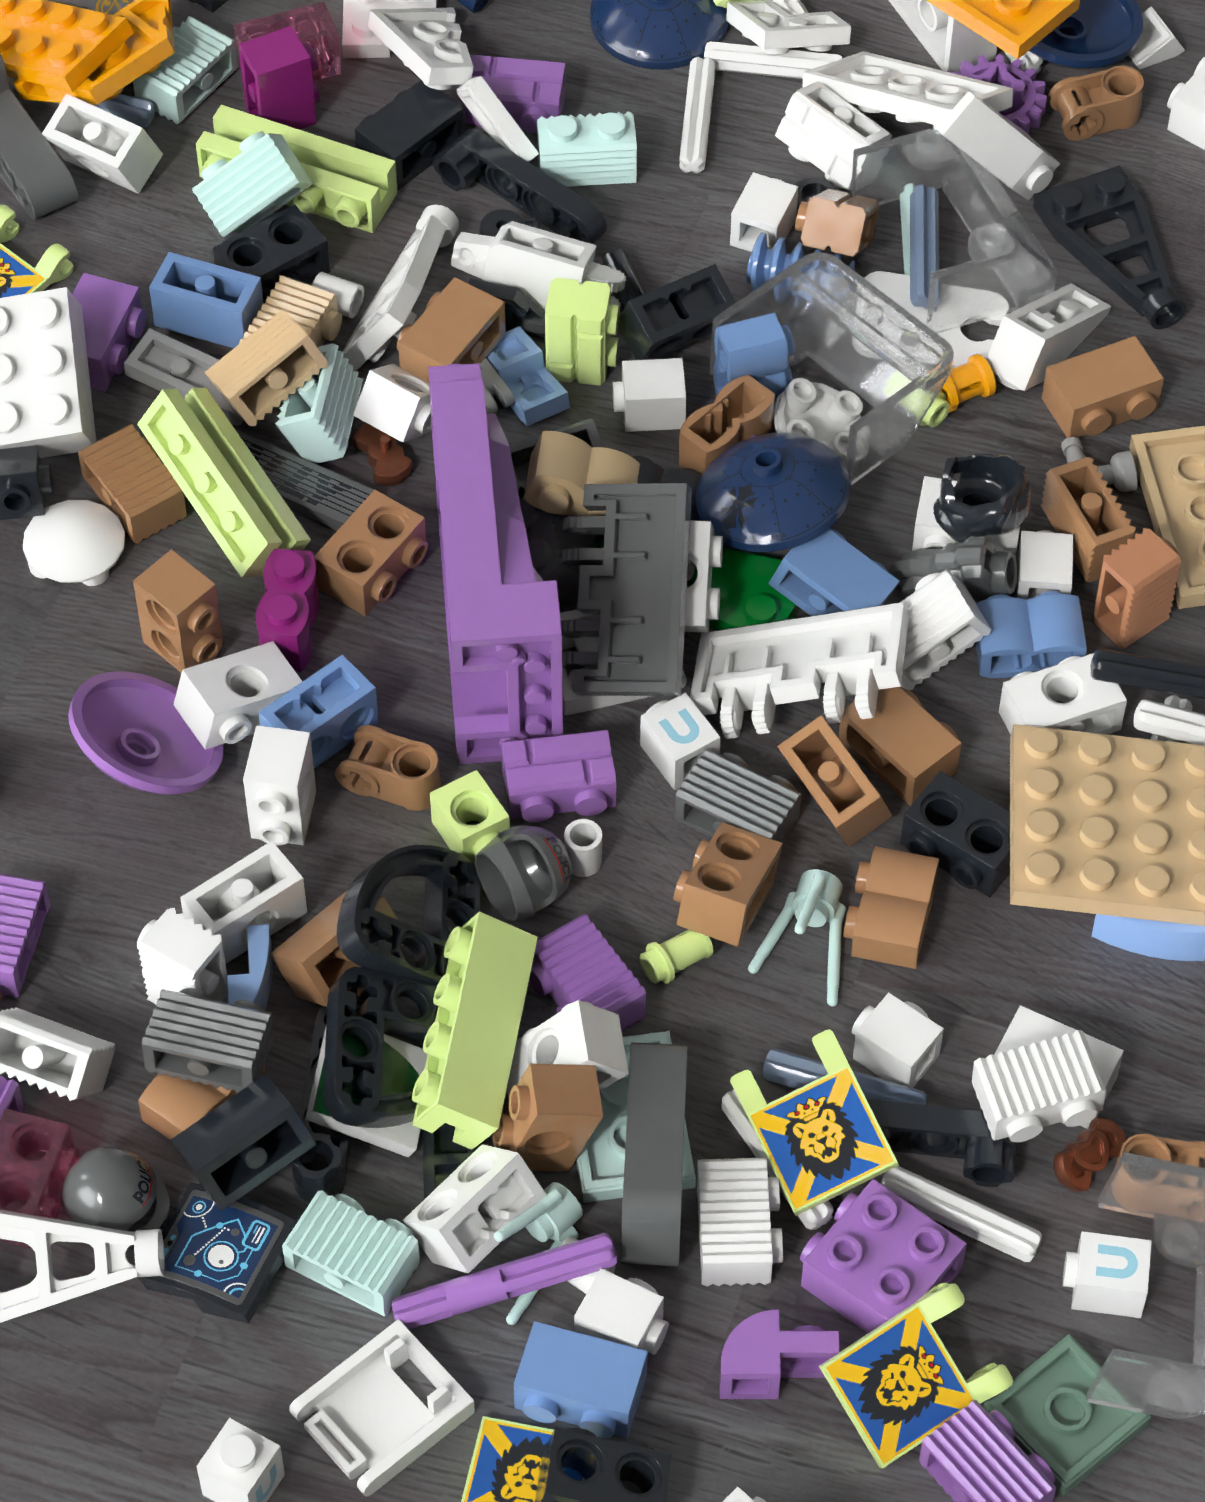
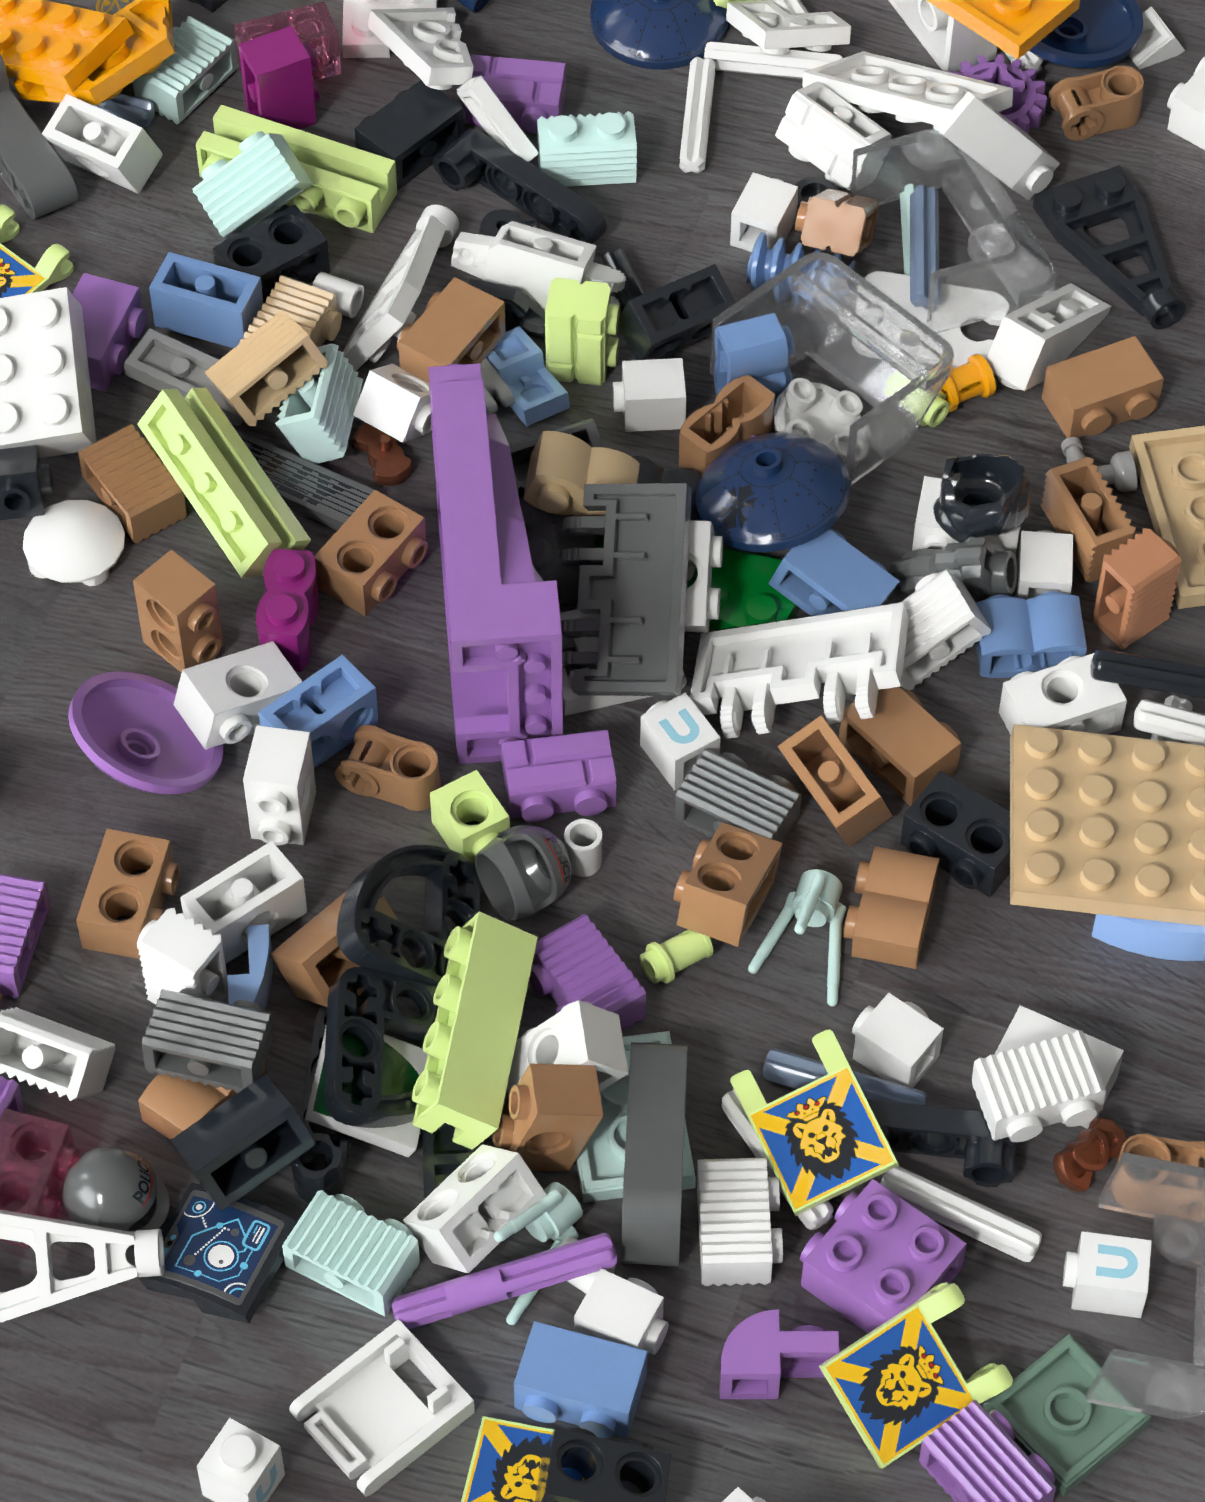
(118, 893): none -> medium nougat brick

